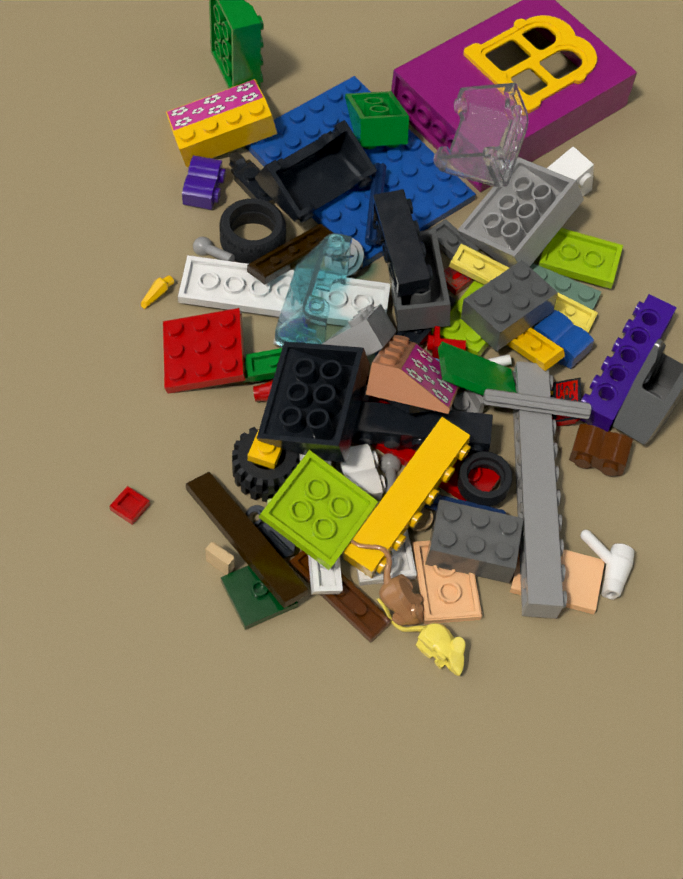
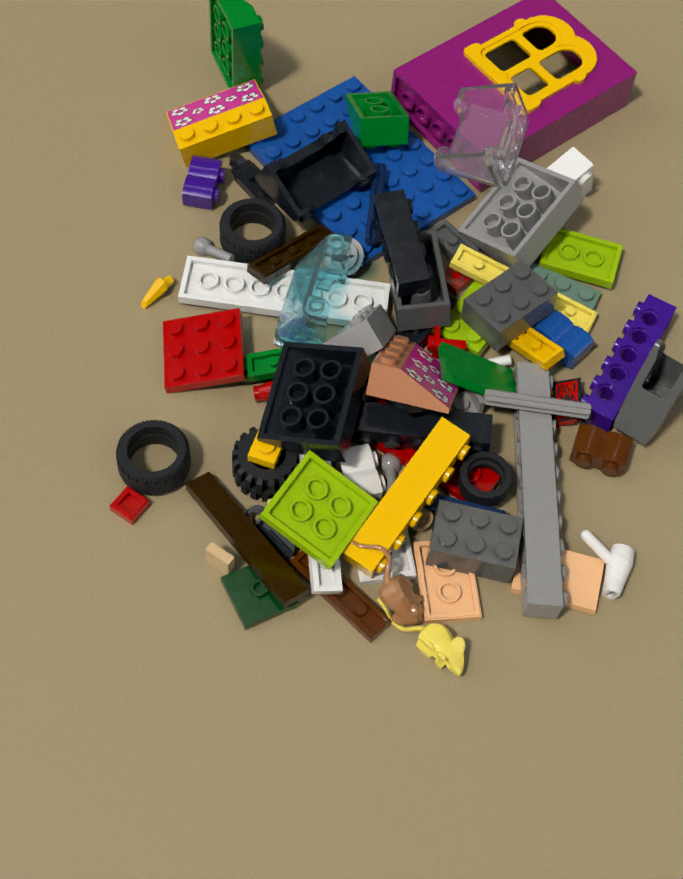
(153, 433): none -> black tyre

